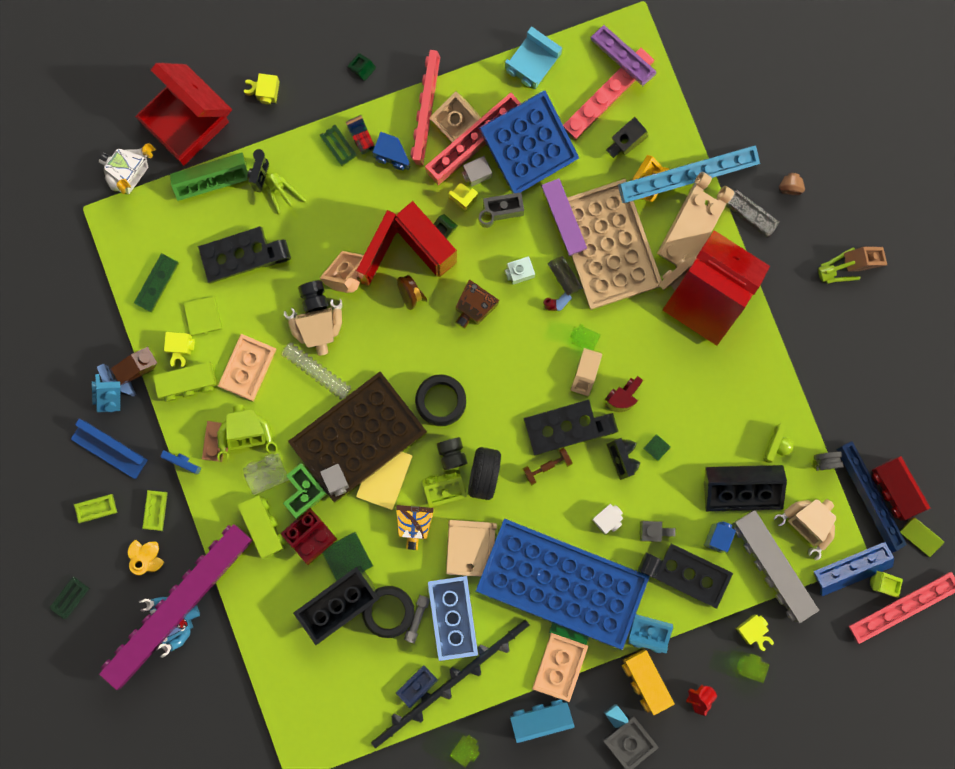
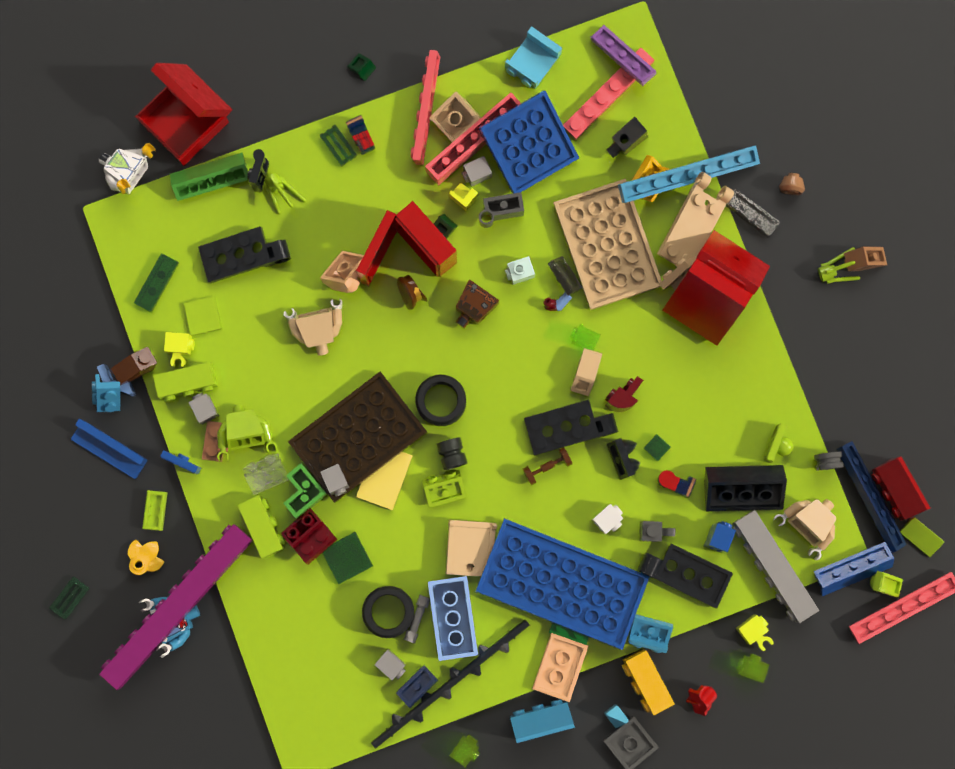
(95, 508): lime plate -> none
(203, 408): none -> light grey brick
(247, 367): light nougat tile -> none
(265, 88): neon yellow brick -> none
(313, 296): black wheel -> none
(316, 371): clear piece -> none
(337, 605): black slope -> none
(390, 150): blue slope -> none
(391, 665): none -> light grey brick
(413, 524): torso -> none
(484, 473): black tyre -> none
(564, 217): medium lavender tile -> none
(671, 482): none -> leg

